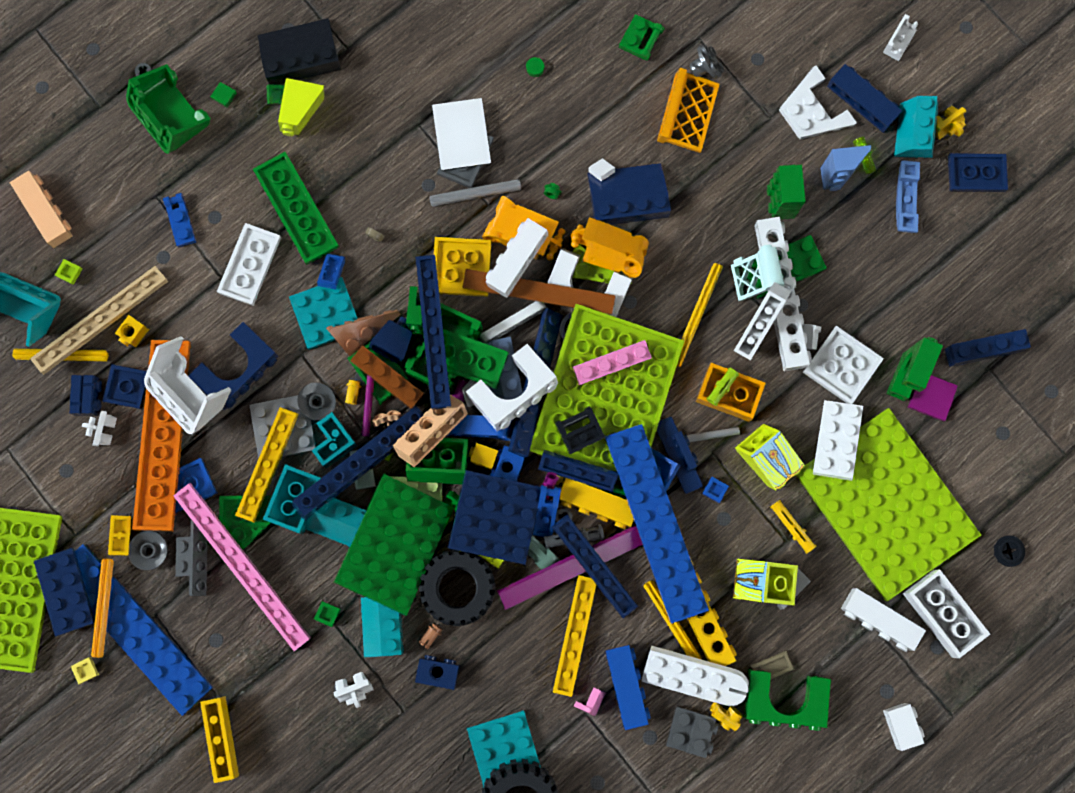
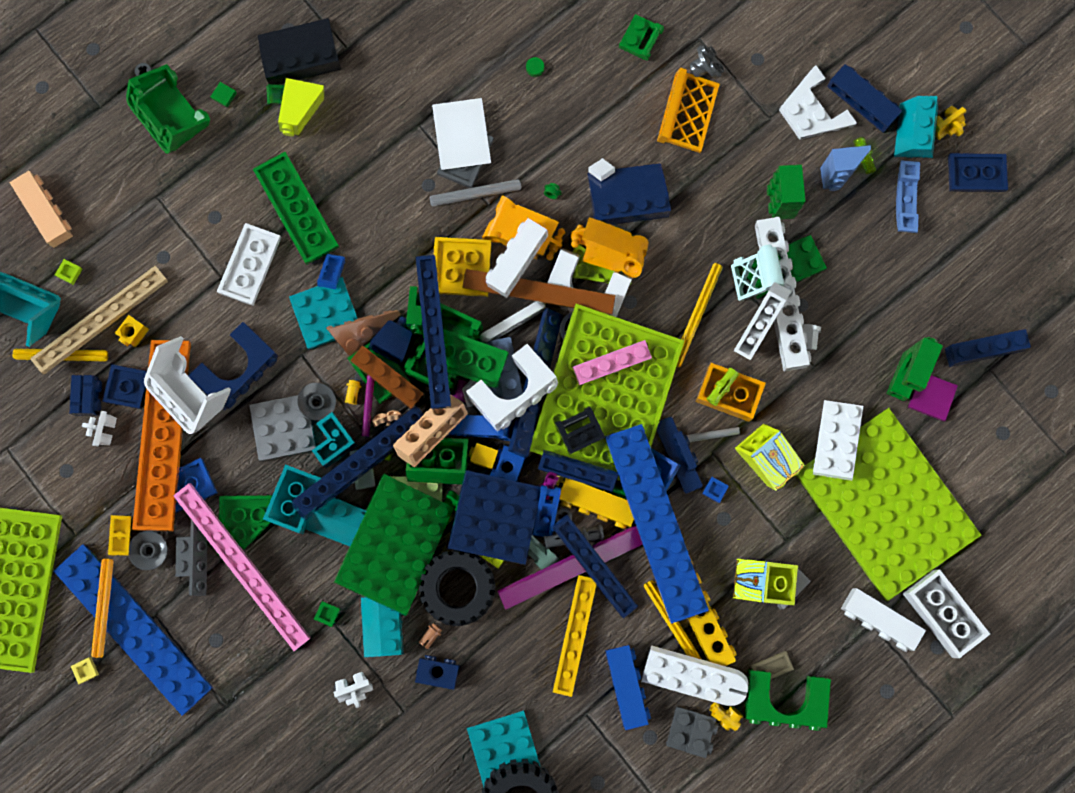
(64, 592): dark blue plate -> none
(179, 220): blue plate -> none
(219, 739): yellow brick -> none
(267, 464): yellow tile -> none
(374, 234): dark tan tile -> none
(593, 703): bright pink tile -> none
(779, 508): yellow pin -> none
(843, 365): white plate -> none
(901, 38): white hinge -> none
(904, 726): white brick -> none
(1016, 556): black gear -> none

